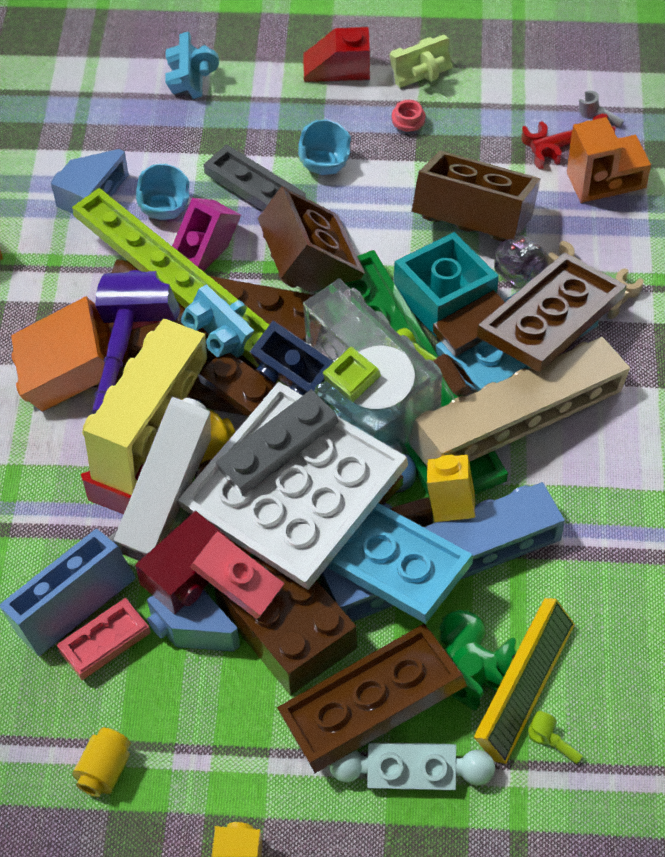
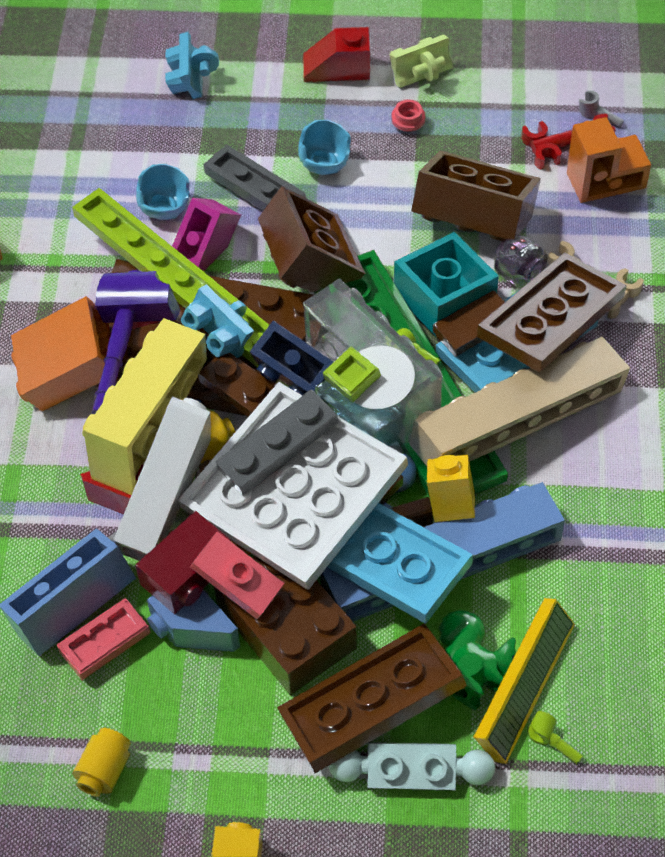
(87, 174): medium blue slope -> none
(455, 376): reddish brown tile -> none

